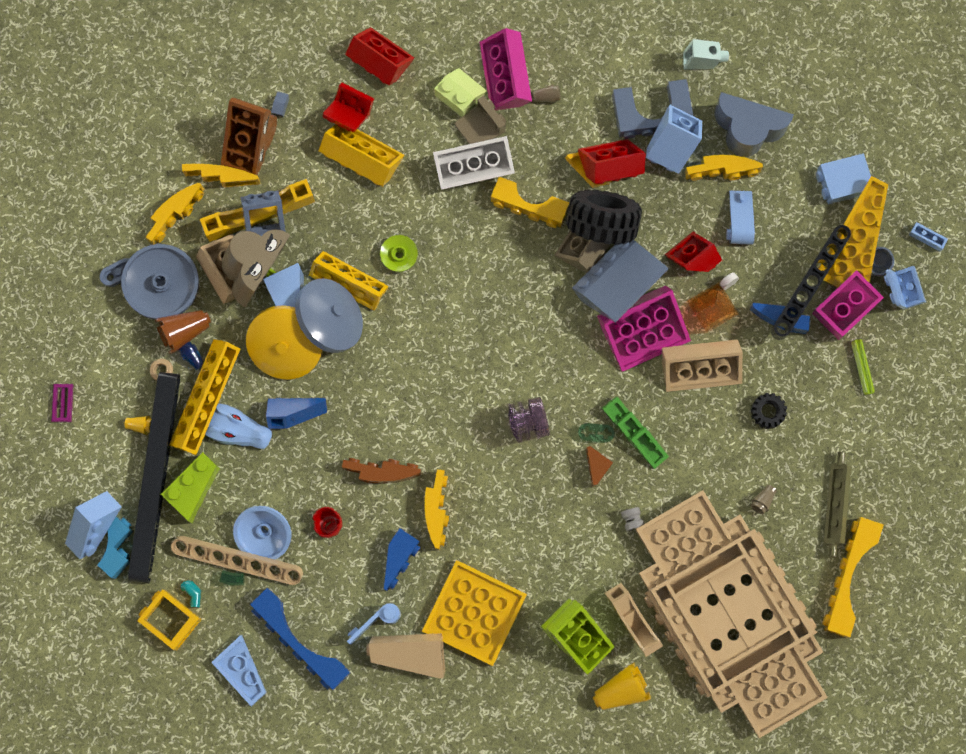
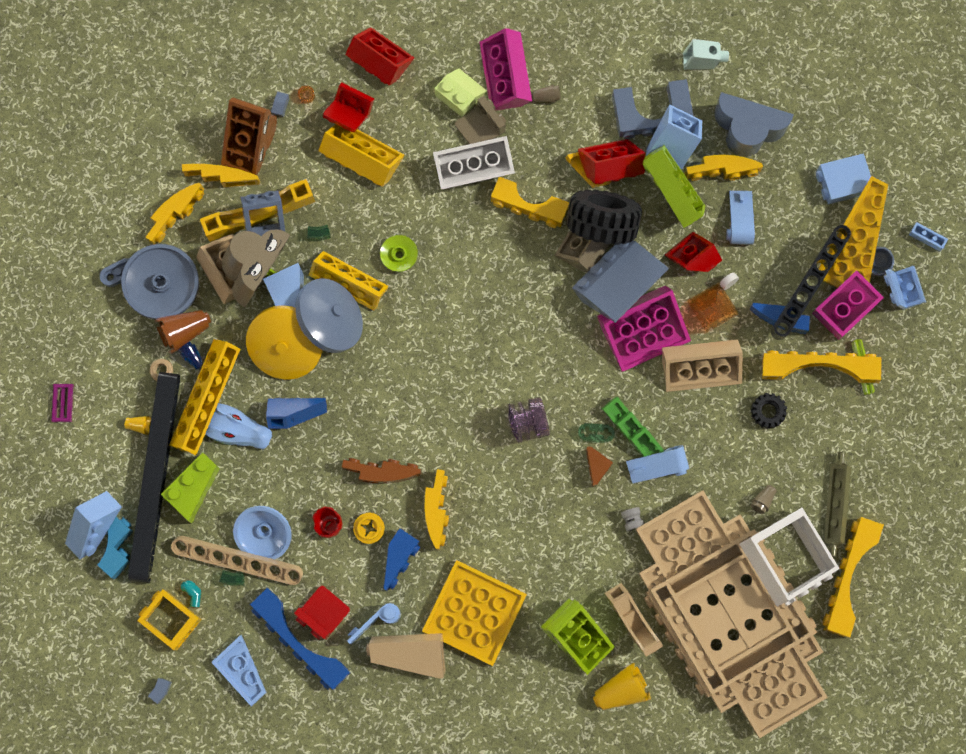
(160, 691): none -> sand blue piece
(306, 88): none -> clear orange bush
(318, 233): none -> clear green piece
(322, 613): none -> red bracket
(360, 532): none -> yellow gear
(657, 465): none -> light blue door
(674, 186): none -> lime wedge
(813, 544): none -> white window
(862, 368): none -> yellow arch

